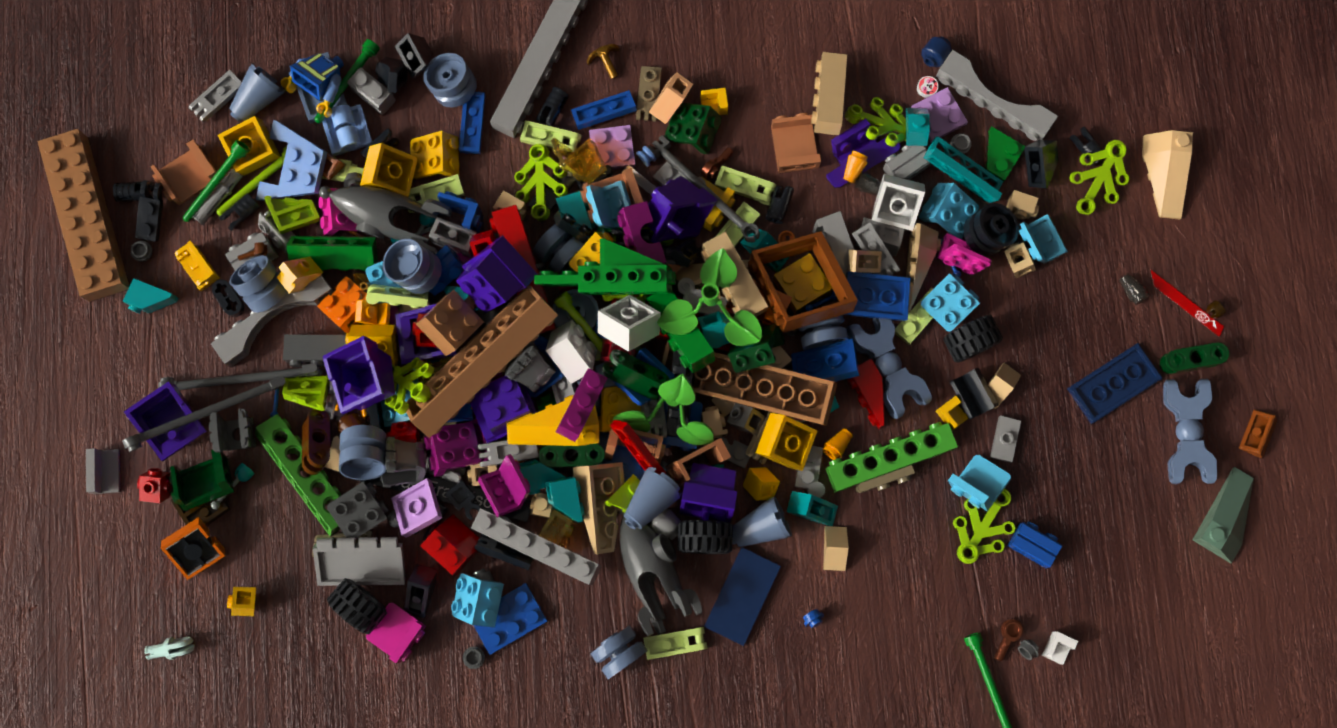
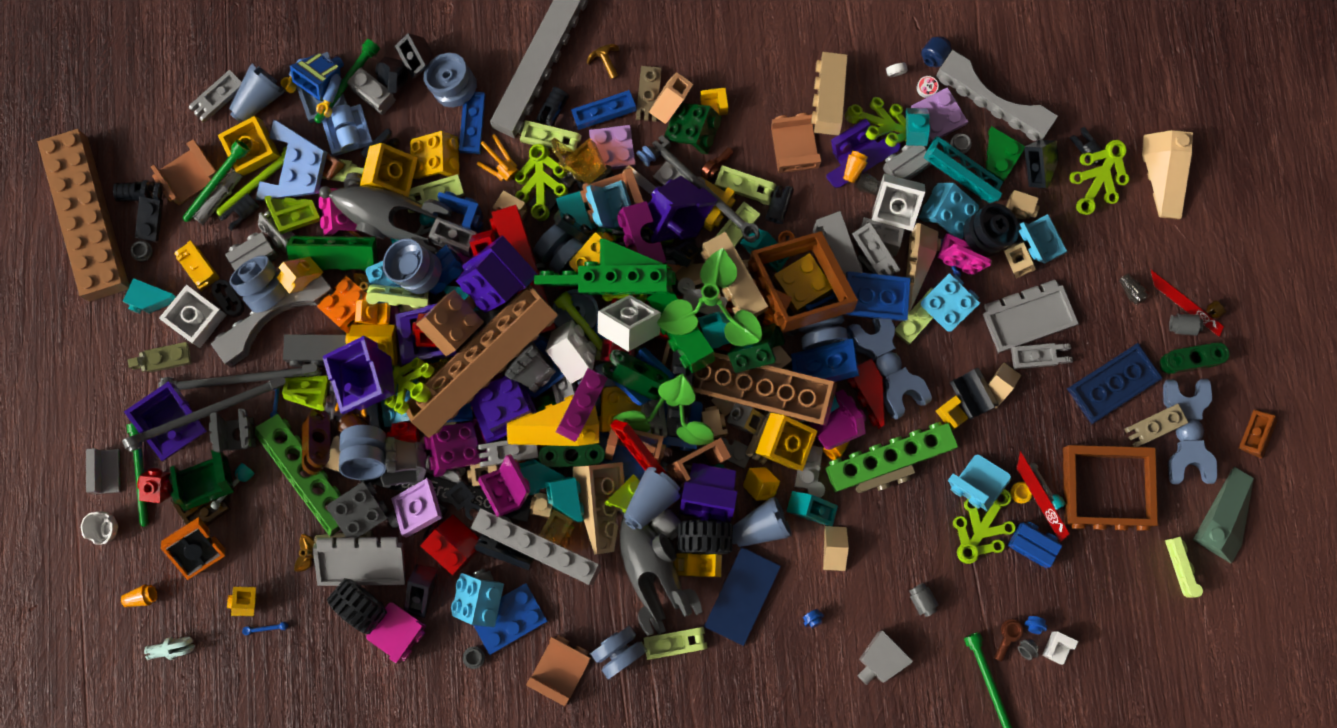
(99, 527): none -> white hair
(139, 470): none -> green piece
(141, 596): none -> light orange cone
(162, 358): none -> olive hinge
(192, 316): none -> white brick
(248, 630): none -> blue hinge
(259, 249): reddish brown hand -> none
(306, 547): none -> pearl gold plant
(506, 169): none -> light orange plant
(559, 670): none -> nougat panel
(698, 565): none -> yellow slope
(843, 423): none -> magenta bracket
(864, 261): tan slope -> none
(882, 659): none -> light grey torso
(896, 69): none -> white tile
(923, 599): none -> dark grey brick
(973, 338): black tyre -> none
(1005, 439): light grey plate -> none
(1020, 492): none -> yellow plate
(1029, 318): none -> light grey hinge
(1036, 624): none -> blue plate
(1039, 355): none -> light grey hinge
(1041, 498): none -> red sticker
(1056, 500): none -> hinge
(1069, 476): none -> dark orange window
(1157, 425): none -> dark tan hinge
(1183, 568): none -> yellowish green plate
(1186, 324): none -> dark grey brick

